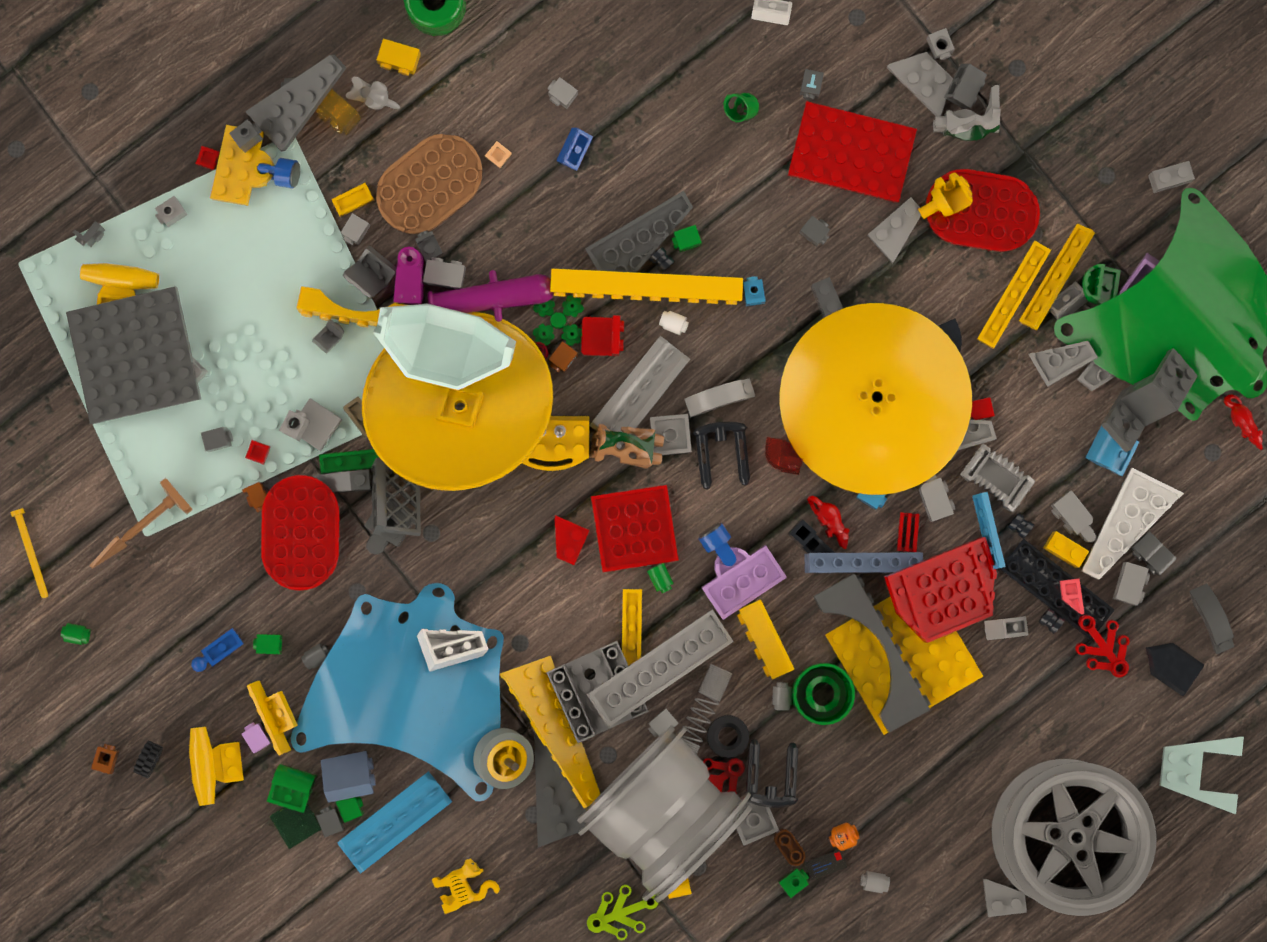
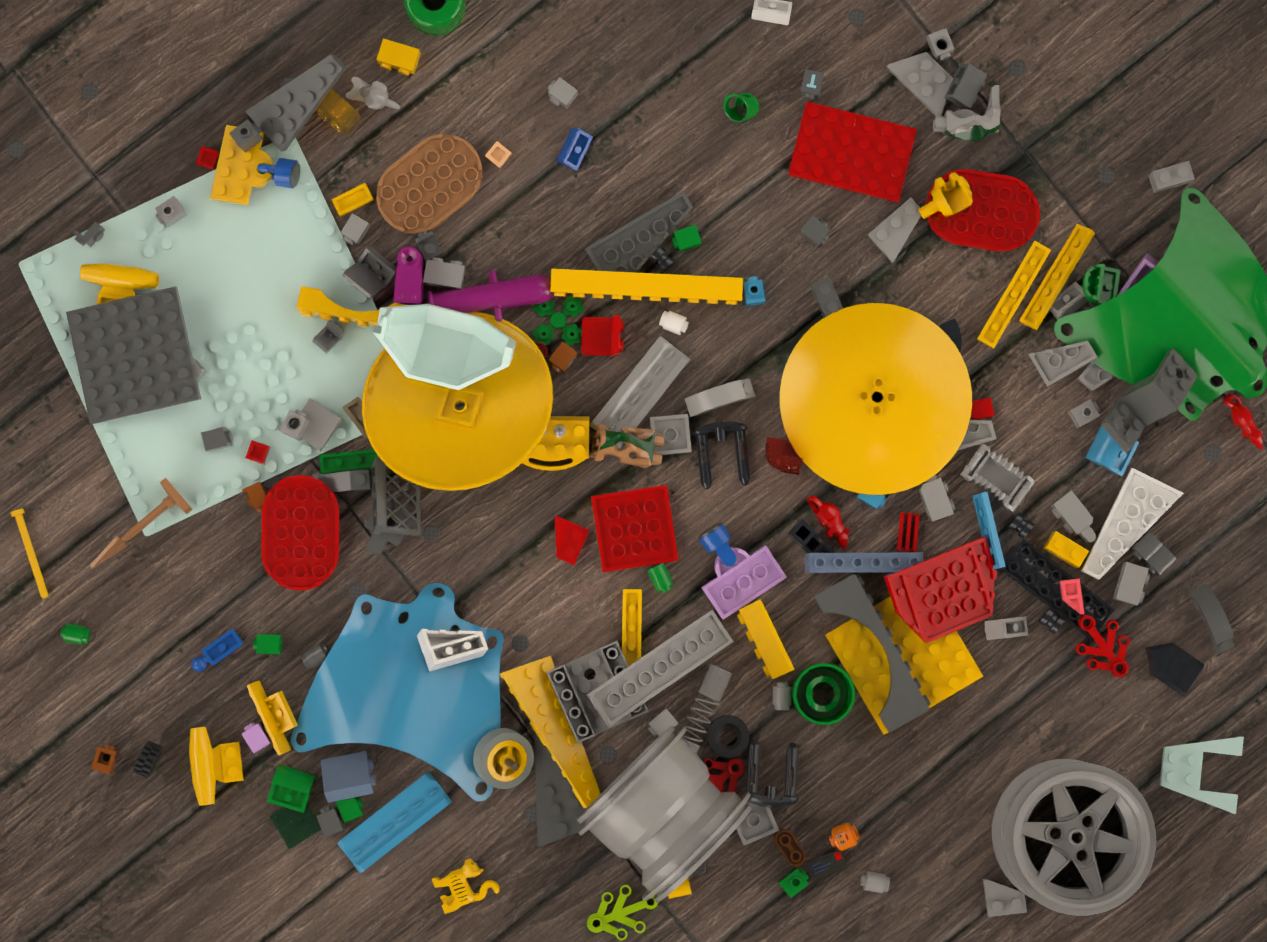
(1084, 413): none -> light grey brick

